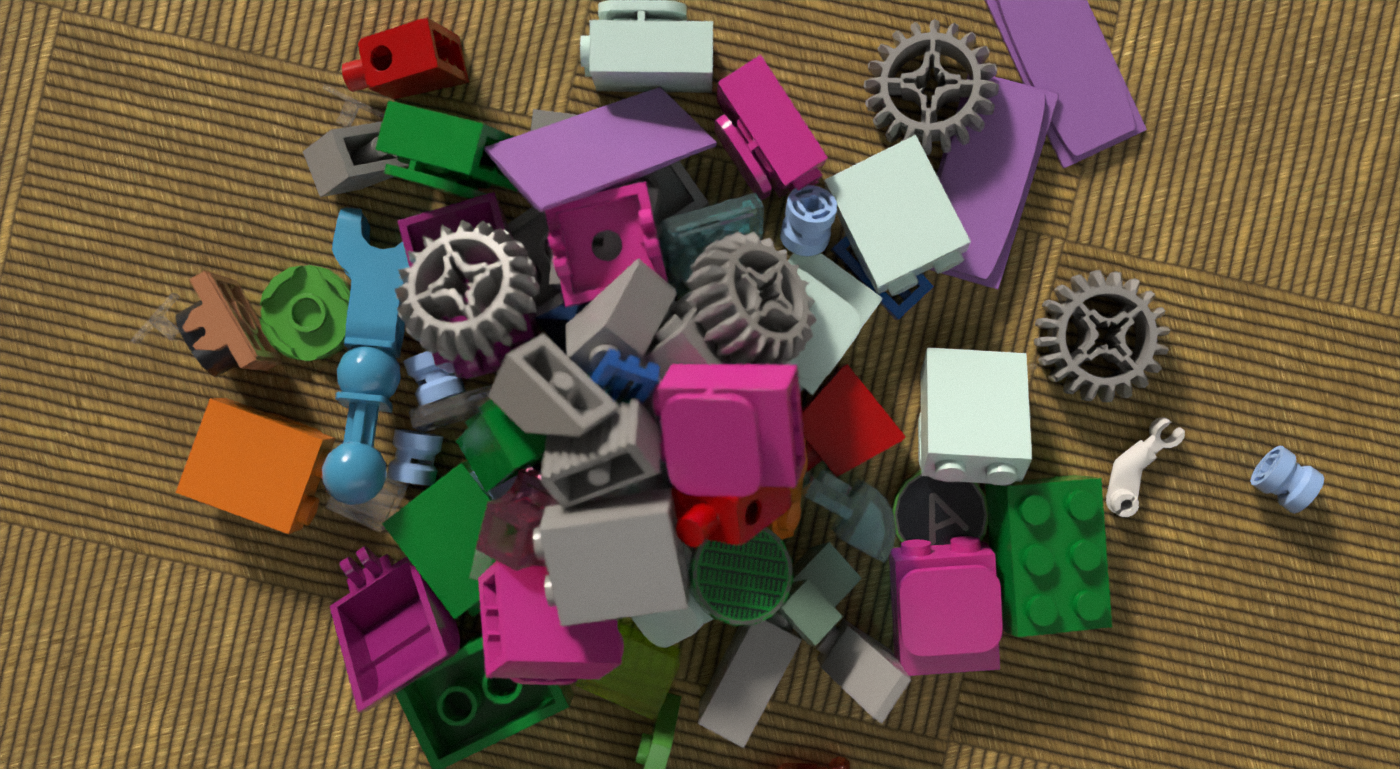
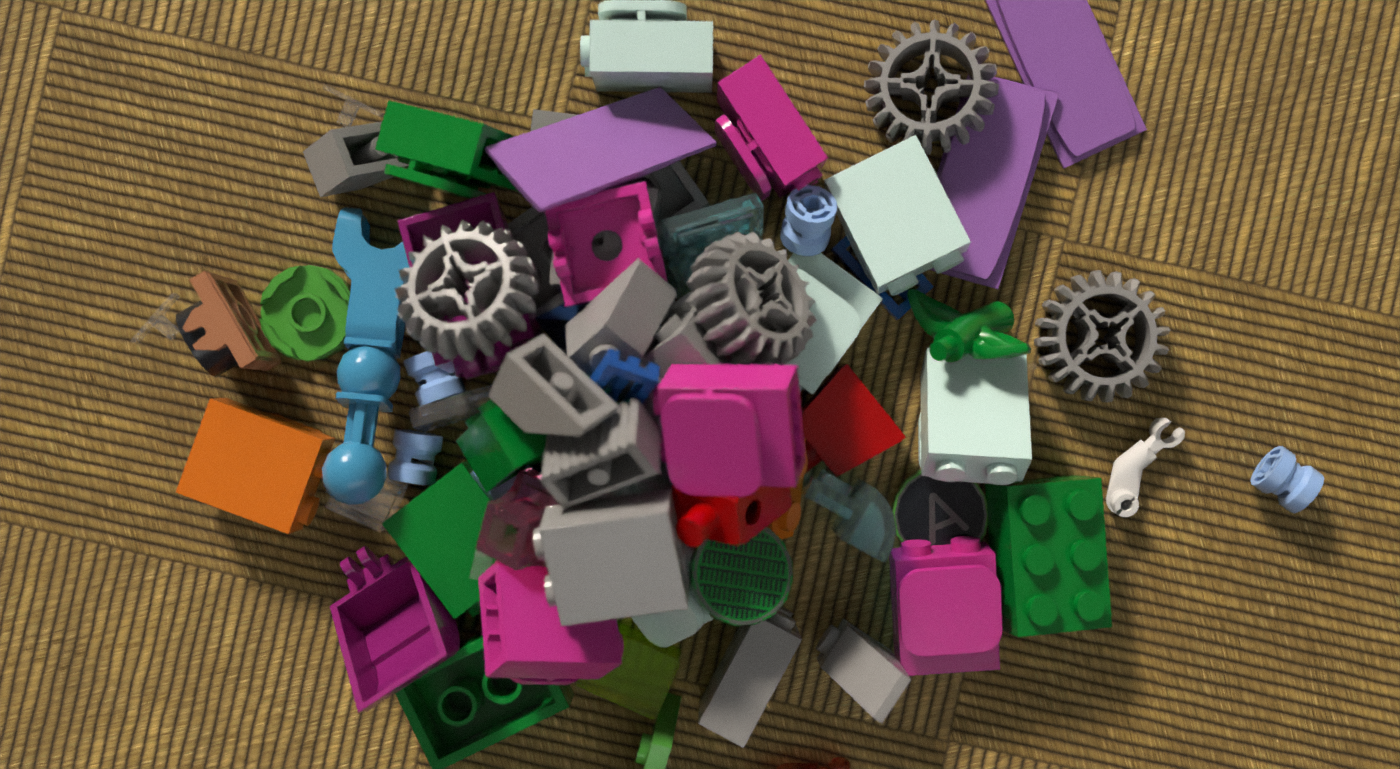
(407, 61): red torso -> none
(818, 586): sand green brick -> none
(974, 333): none -> green plant

